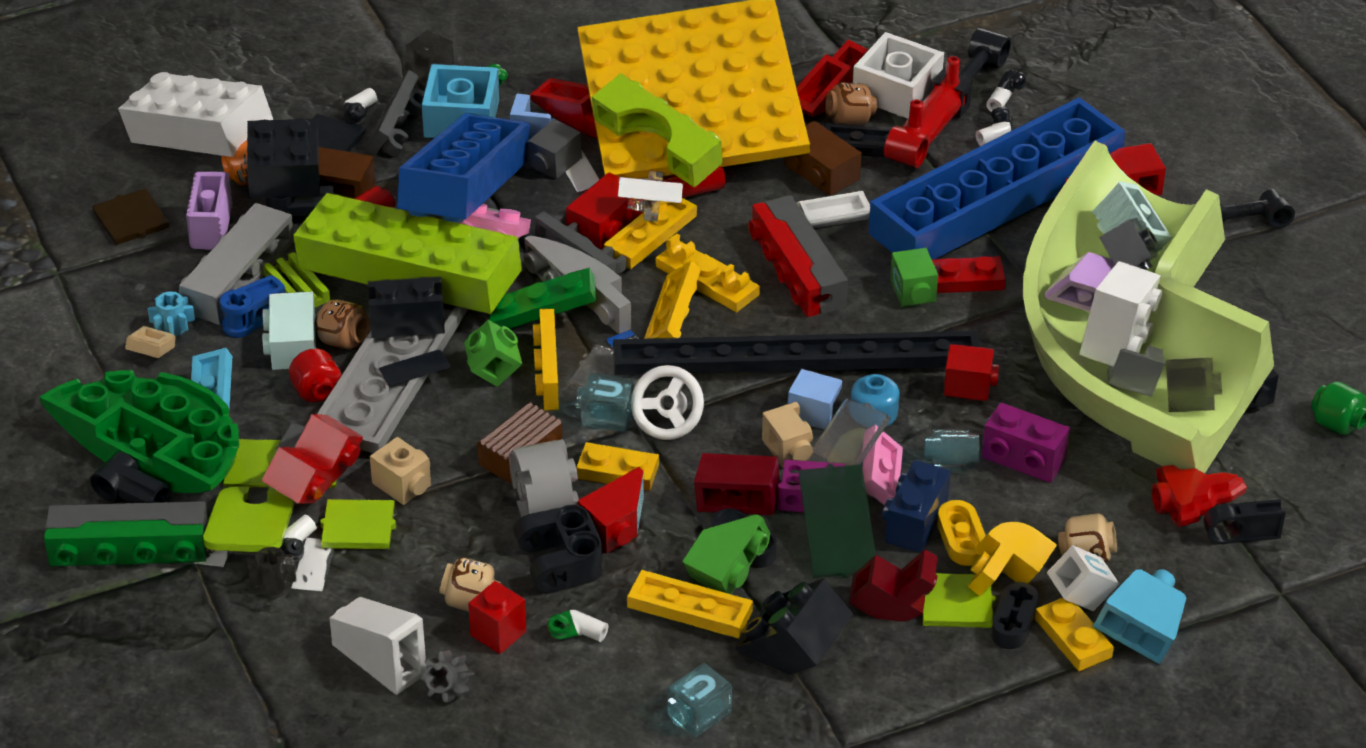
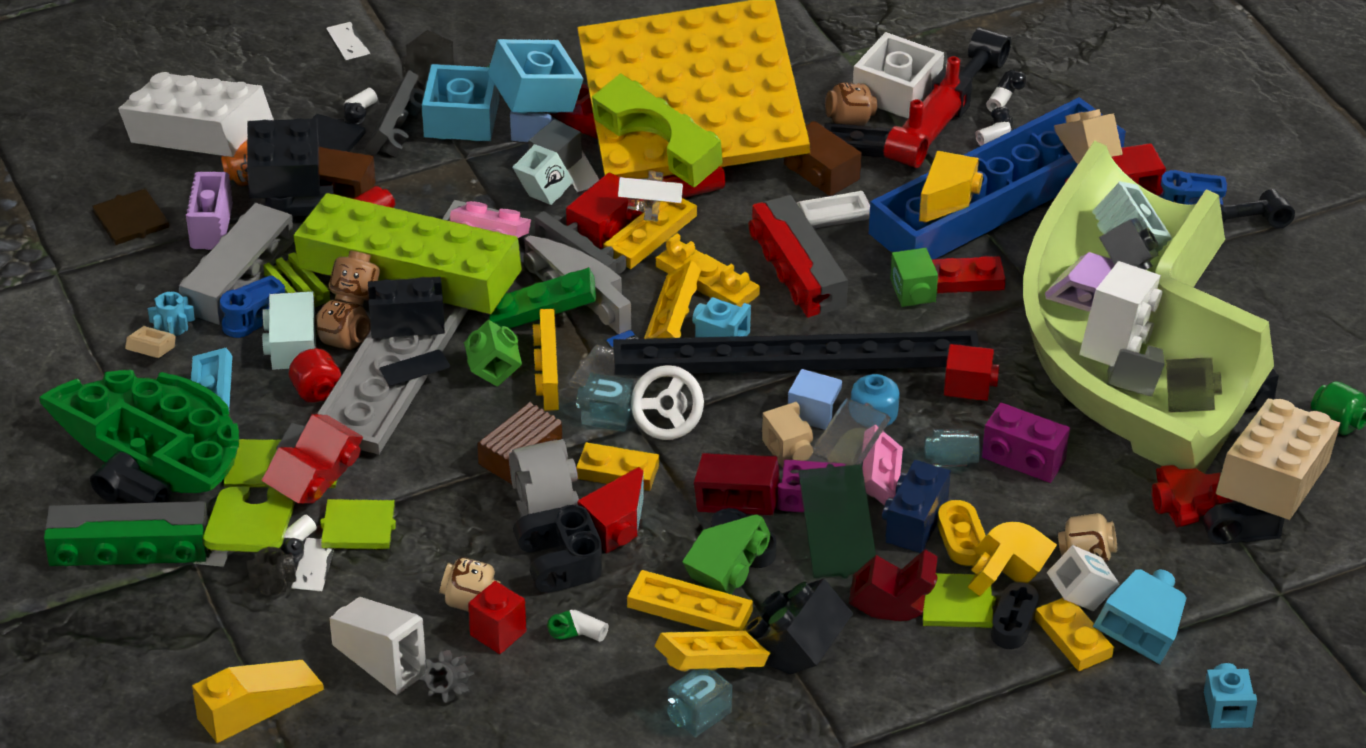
(251, 694): none -> yellow slope
(348, 40): none -> white sticker
(351, 277): none -> medium nougat head
(400, 470): tan brick -> none
(462, 167): blue brick -> none
(535, 76): none -> medium azure brick
(543, 174): none -> light aqua brick
(711, 650): none -> yellow plate
(721, 319): none -> medium azure brick
(826, 75): red slope -> none
(949, 185): none -> yellow slope
(1084, 129): none -> tan slope
(1191, 186): none -> blue piece
(1229, 687): none -> medium azure brick
(1278, 458): none -> tan brick

